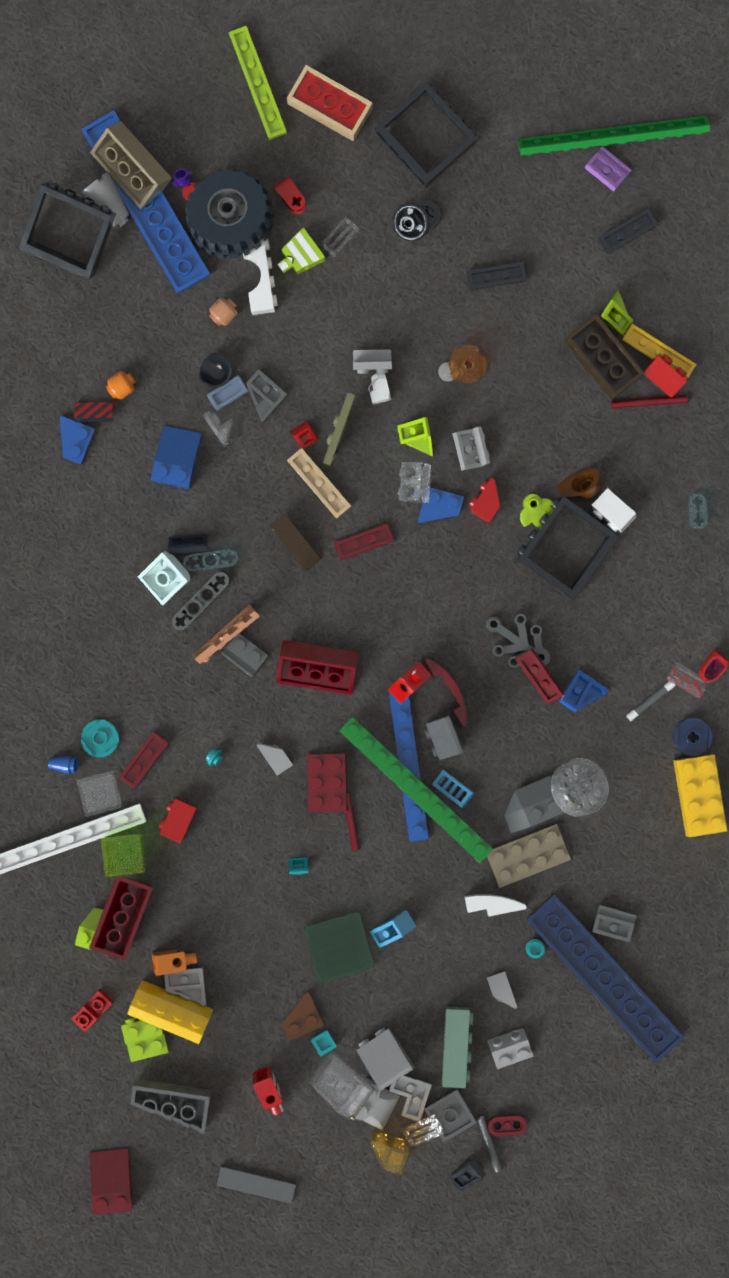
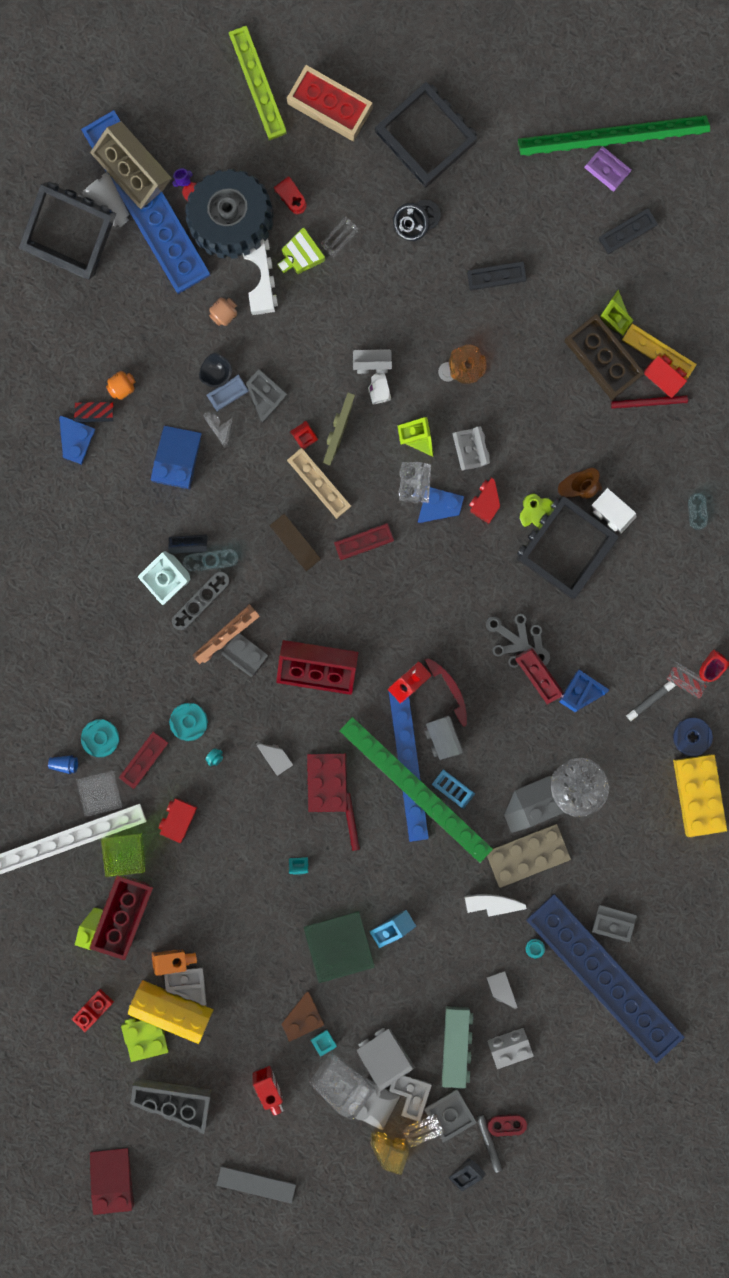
(194, 721): none -> teal tile

